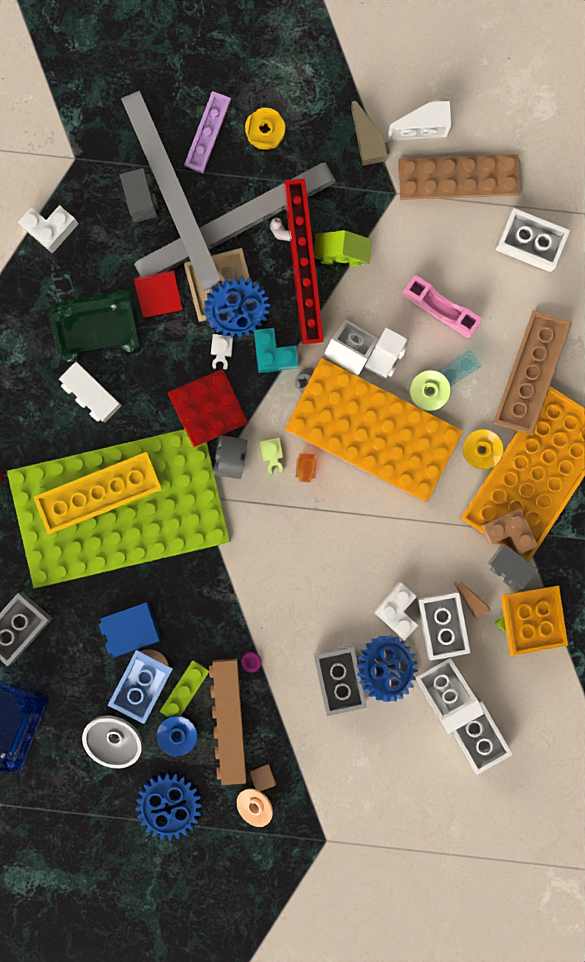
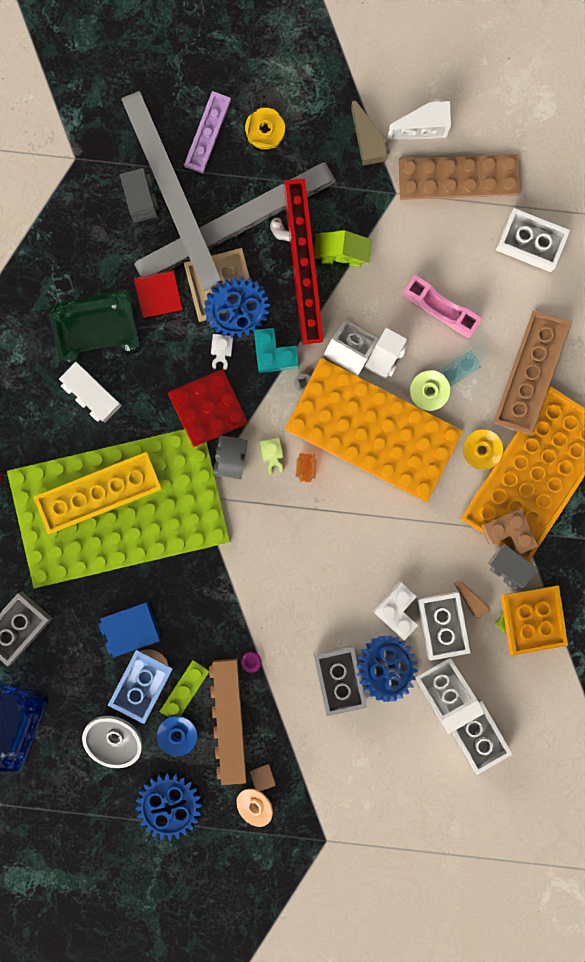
(50, 231): white brick -> none

